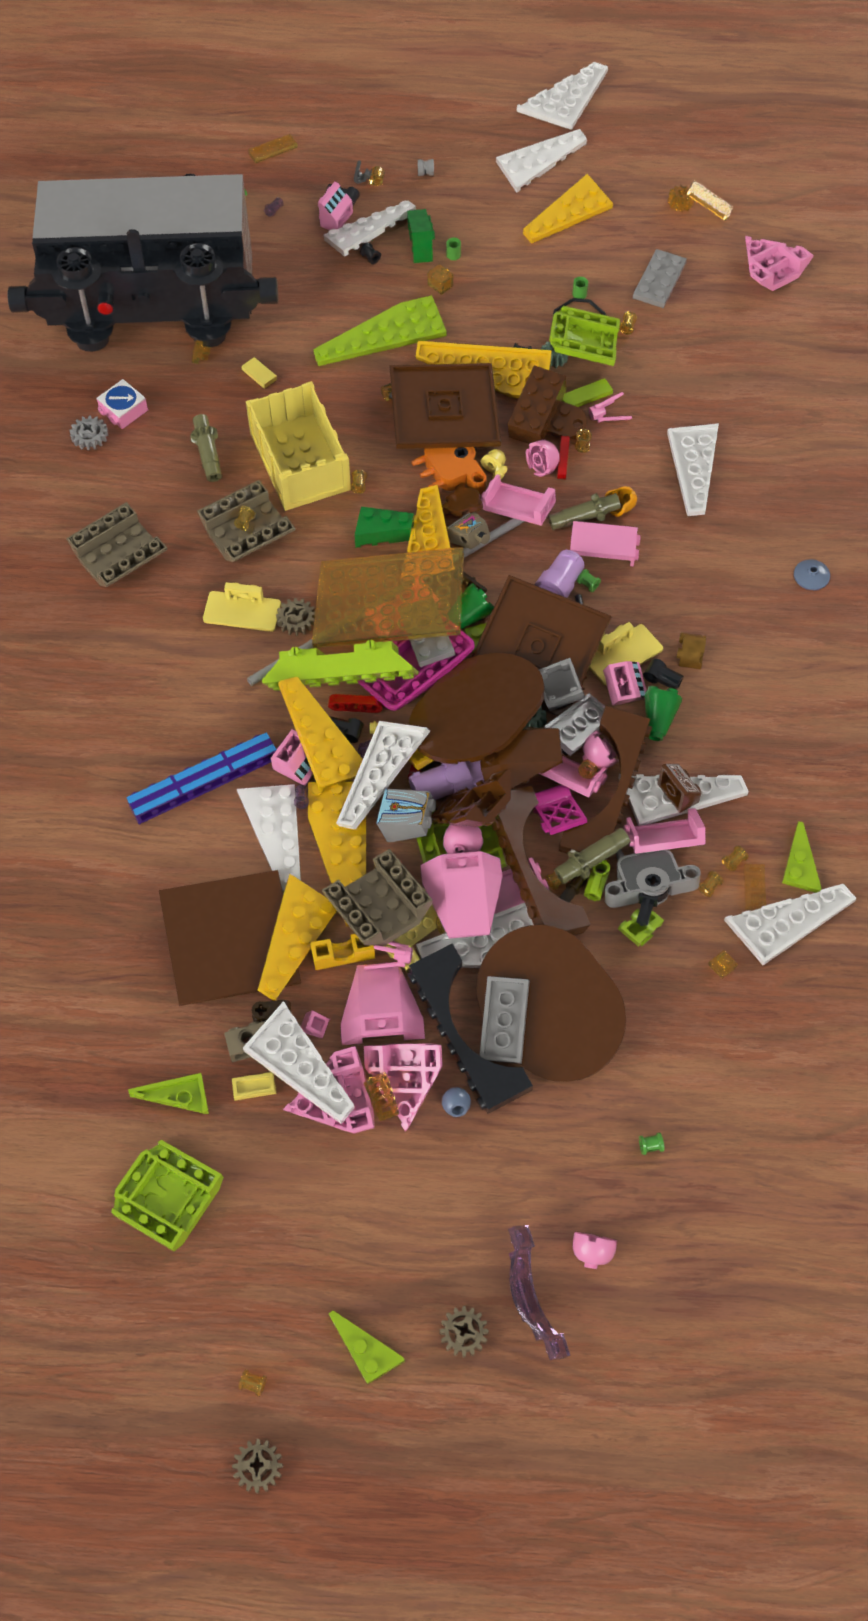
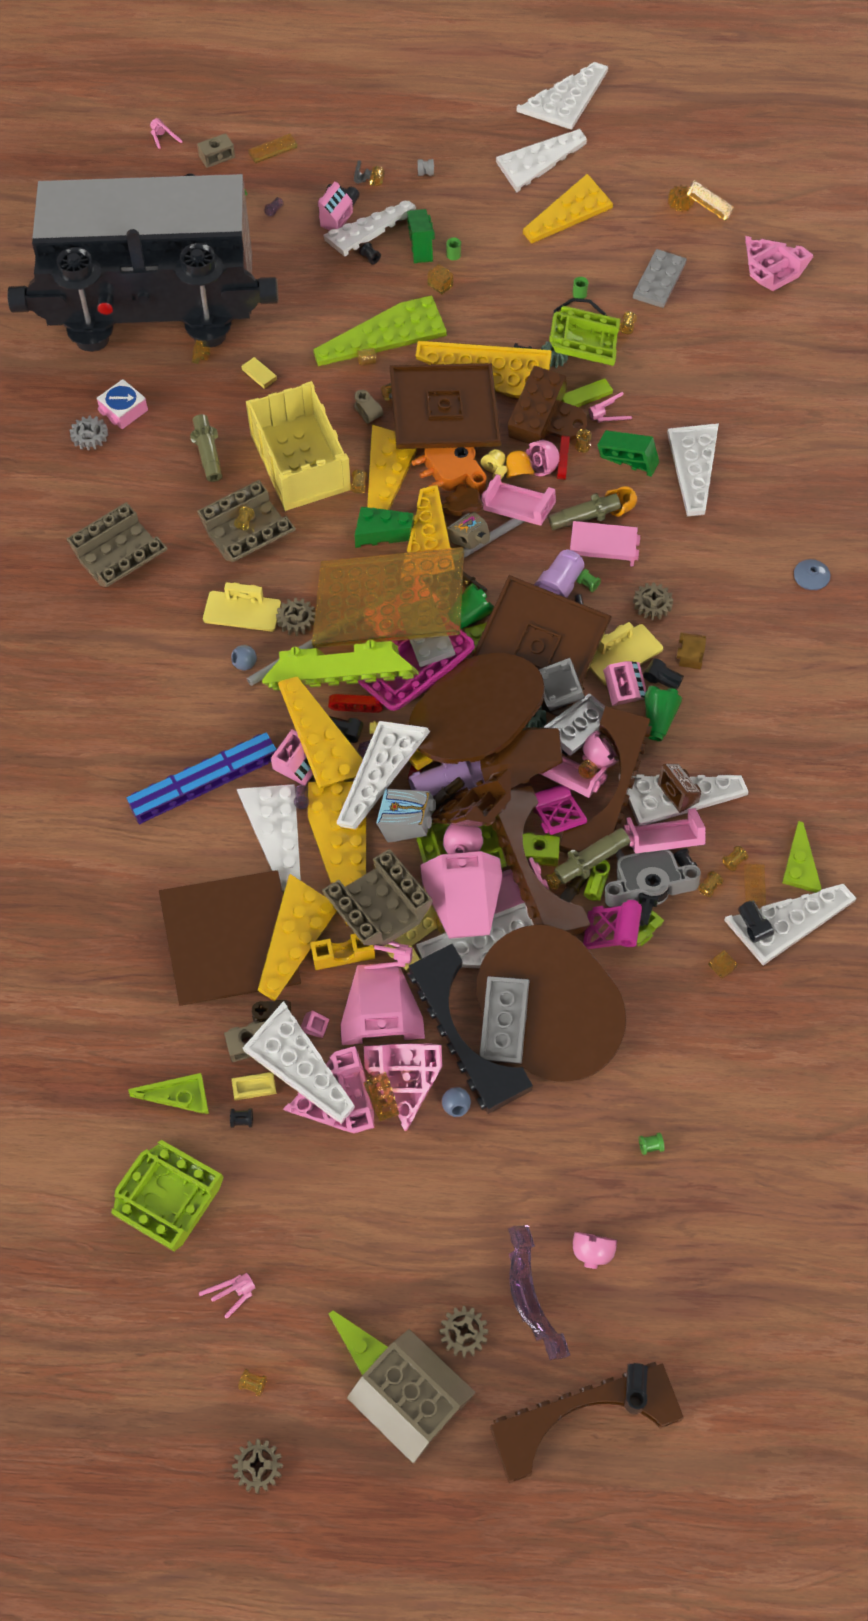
(159, 128): none -> bright pink plant
(216, 150): none -> dark tan brick
(241, 1118): none -> black bush
(241, 1284): none -> bright pink plant
(243, 657): none -> sand blue piece
(366, 356): none -> clear yellow beam
(367, 406): none -> dark tan piece
(387, 468): none -> yellow wing
(410, 1394): none -> dark tan slope
(447, 792): none -> dark brown axle
(518, 463): none -> light orange hair
(521, 1435): none -> reddish brown arch
(548, 855): none -> lime brick
(625, 925): none -> dark pink piece
(629, 449): none -> green wedge
(636, 1386): none -> black piece
(653, 601): none -> dark tan gear
(683, 858): none -> black bush
(757, 926): none -> black piece

